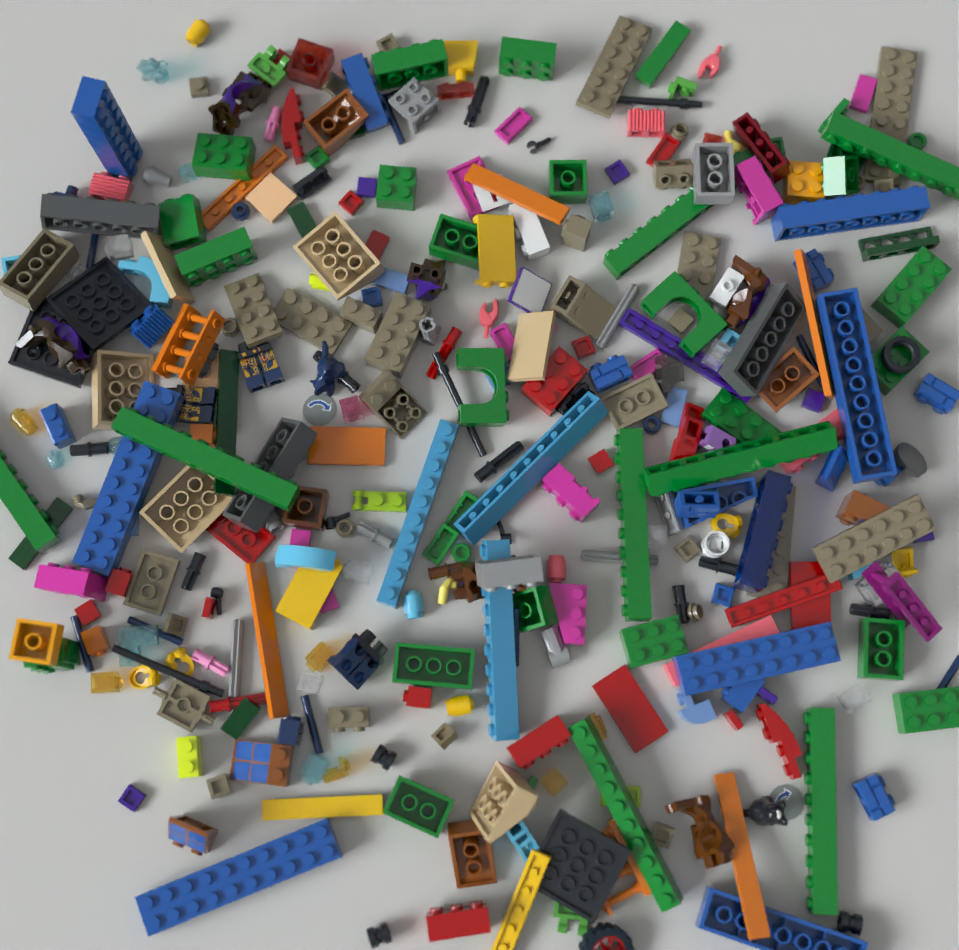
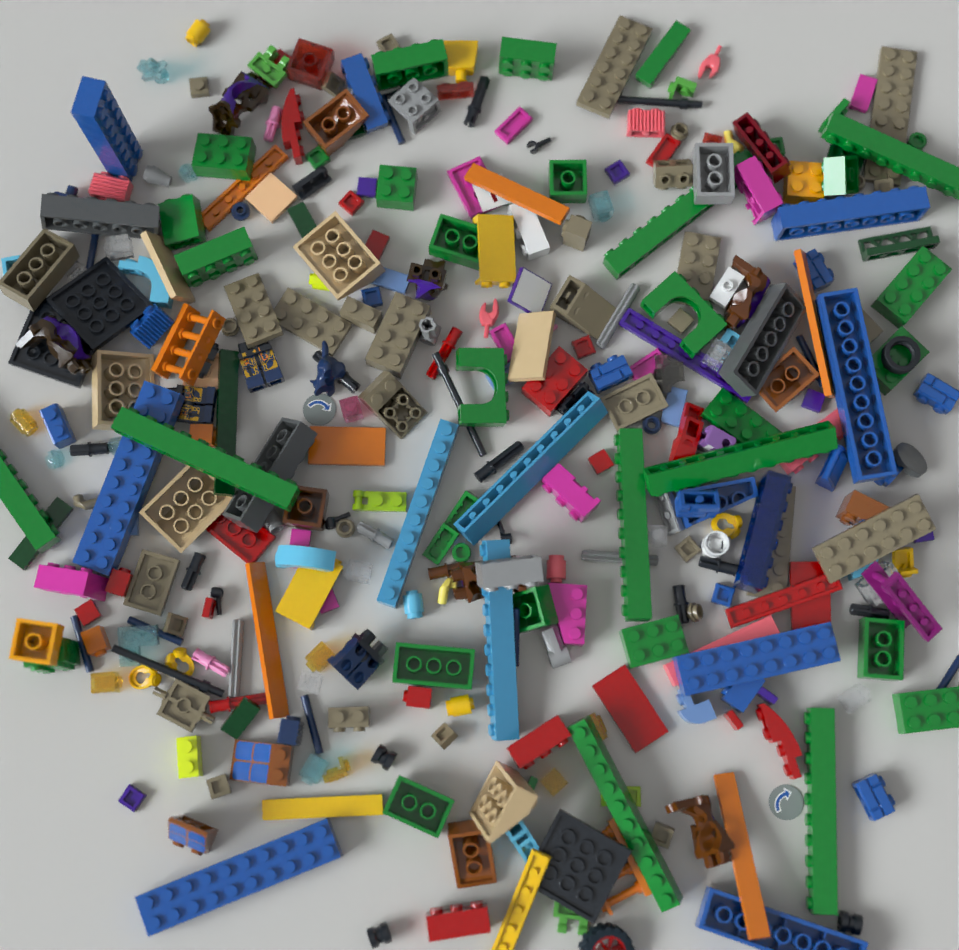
(766, 812): black animal -> none

